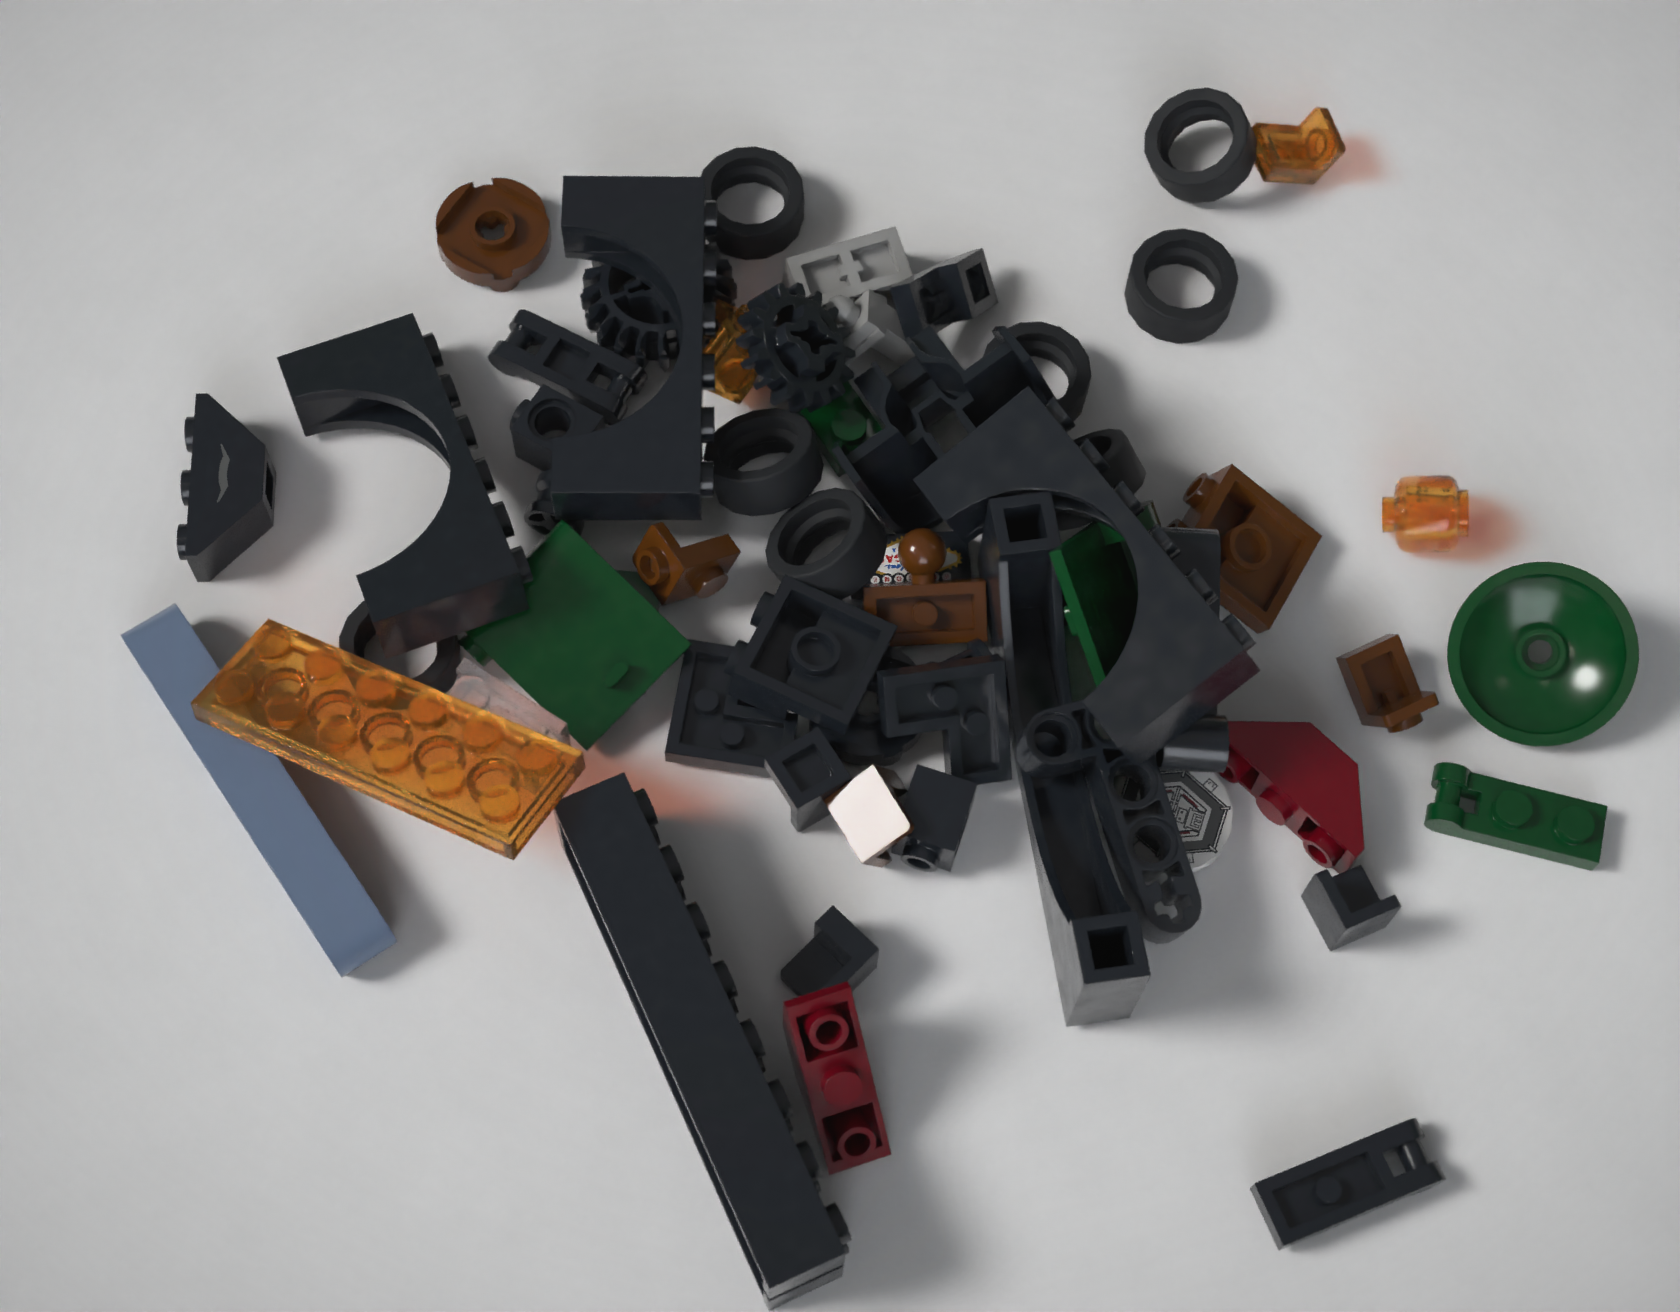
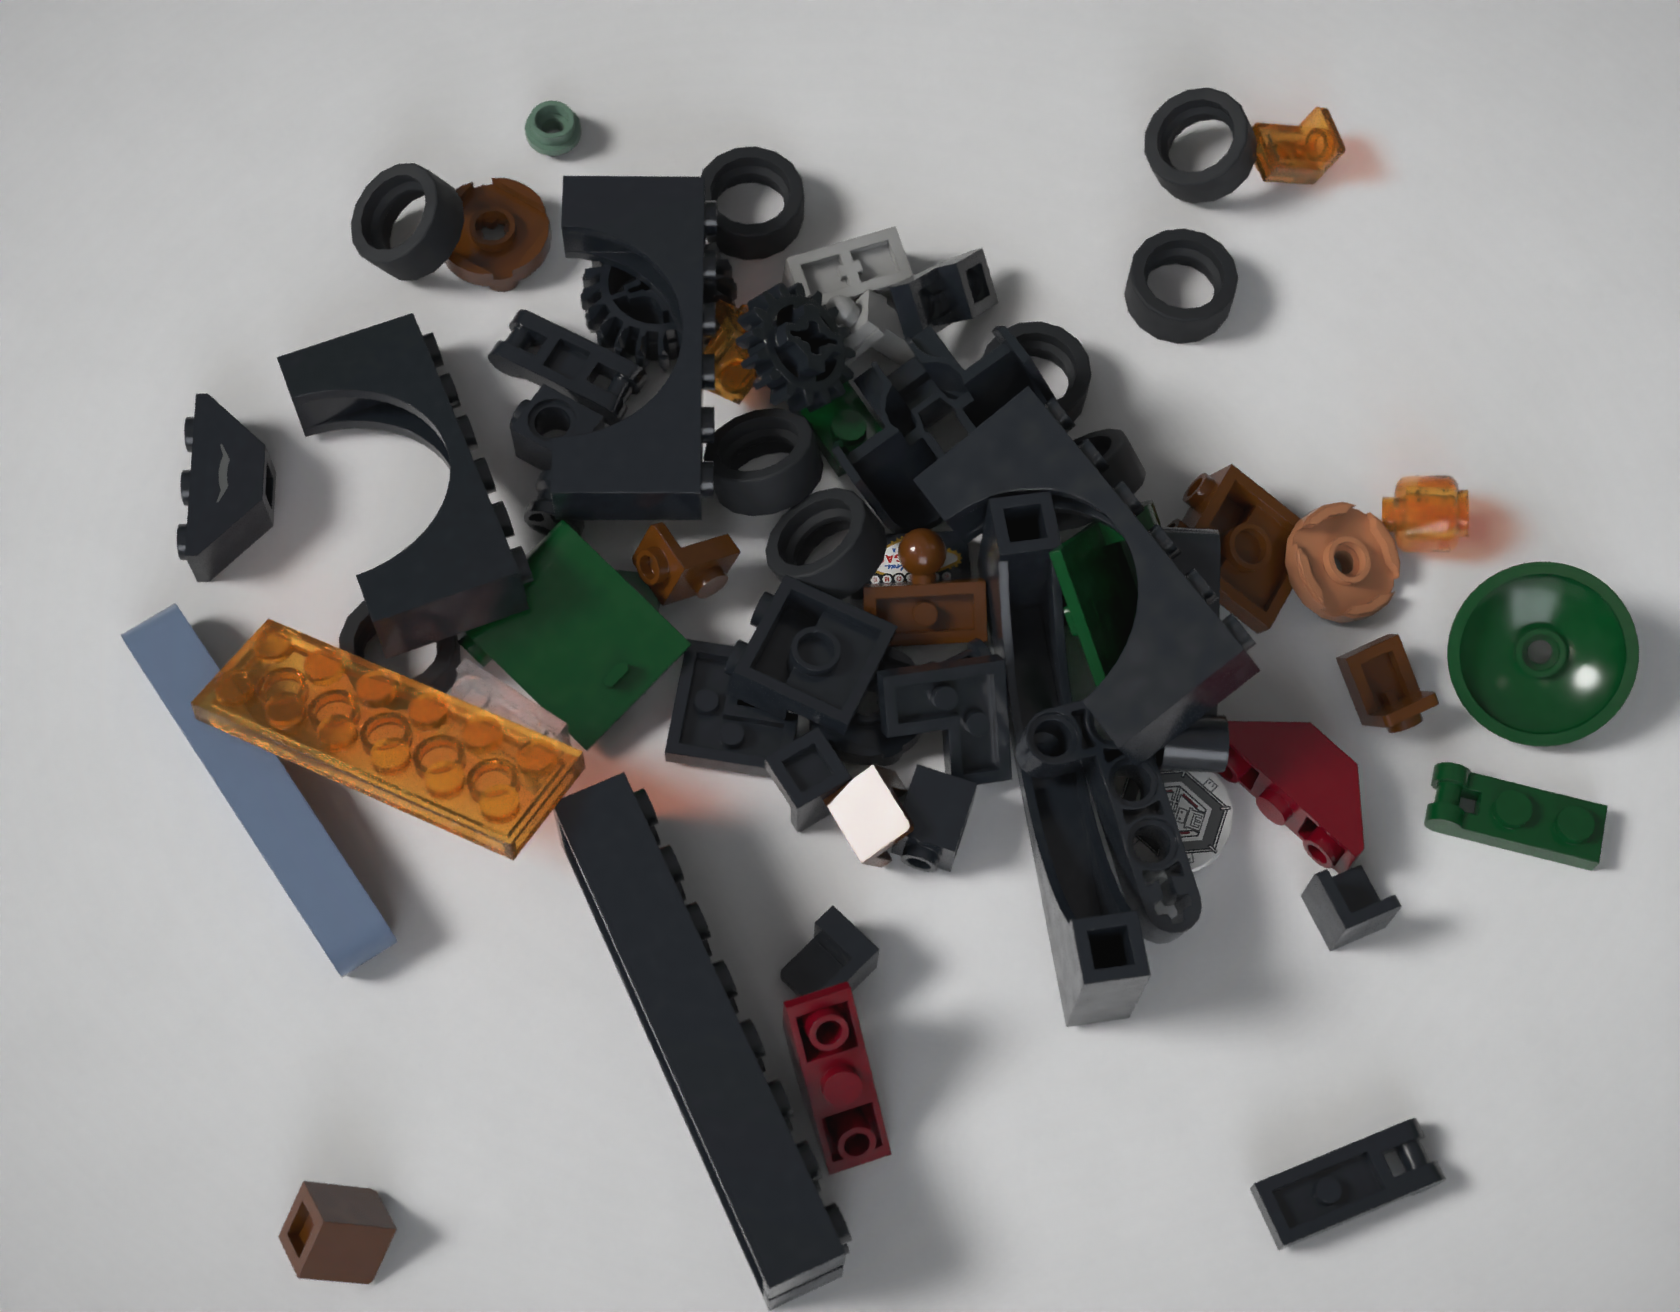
(337, 1233): none -> reddish brown panel
(380, 207): none -> black tyre
(552, 116): none -> sand green plate
(1365, 555): none -> nougat plate

